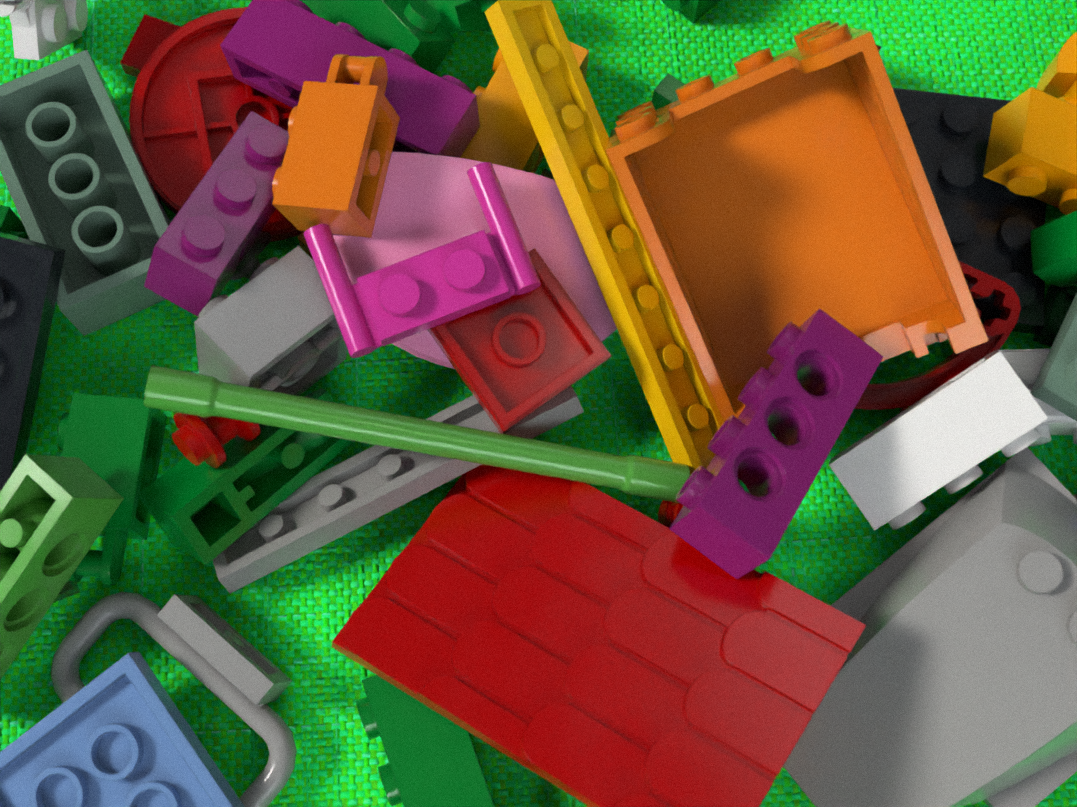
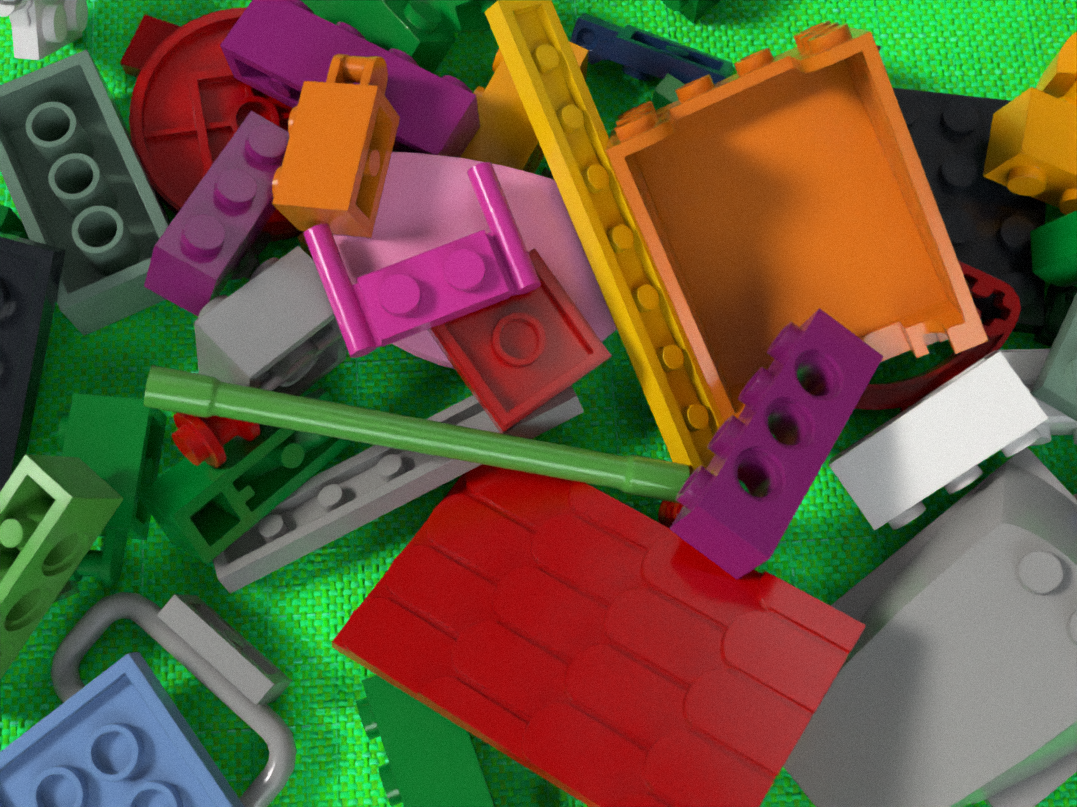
(644, 53): none -> dark blue hinge

